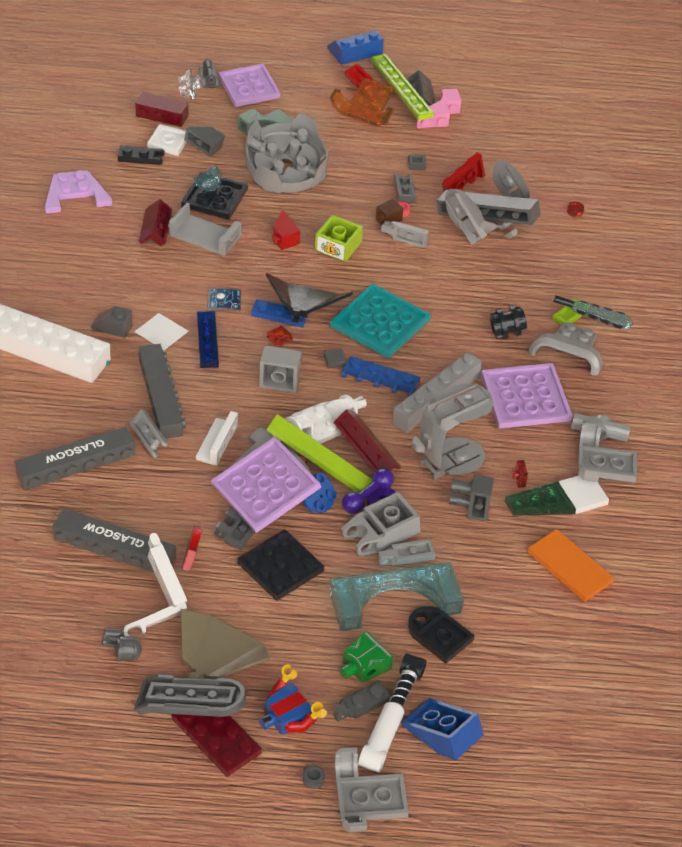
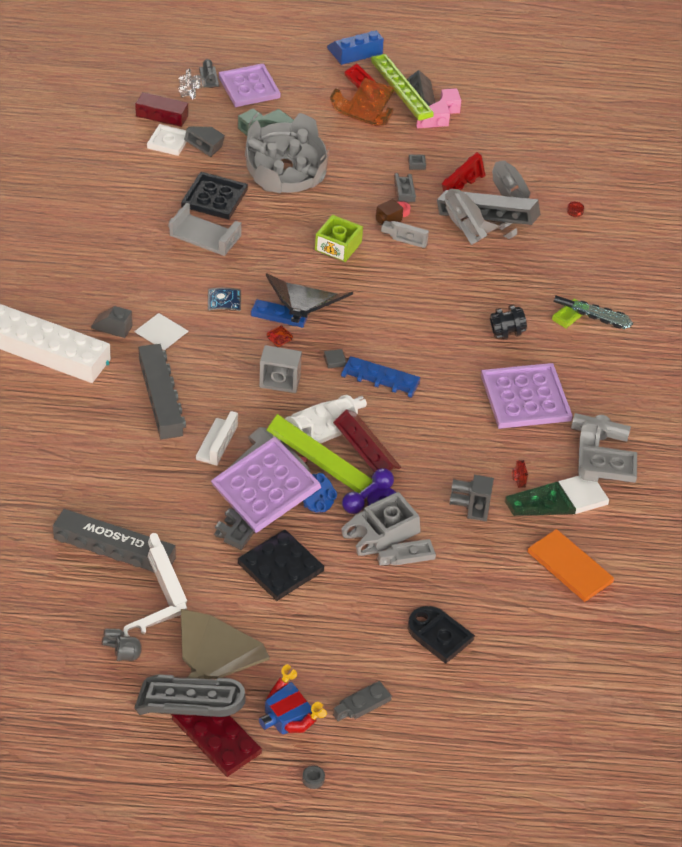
(75, 185): lavender wing -> none
(75, 458): dark grey brick -> none
(140, 155): black hinge -> none
(148, 432): light grey hinge -> none
(156, 222): dark red panel -> none
(191, 548): red tile -> none
(207, 339): clear blue plate -> none
(209, 180): clear light blue hair -> none
(285, 232): red slope -> none
(365, 659): green torso -> none
(366, 796): light grey piece -> none
(375, 752): white piece -> none
(380, 320): teal plate -> none
(410, 411): light grey arch -> none
(433, 581): clear light blue arch -> none
(444, 727): blue slope -> none
(447, 415): light grey animal -> none
(573, 341): light grey piece -> none

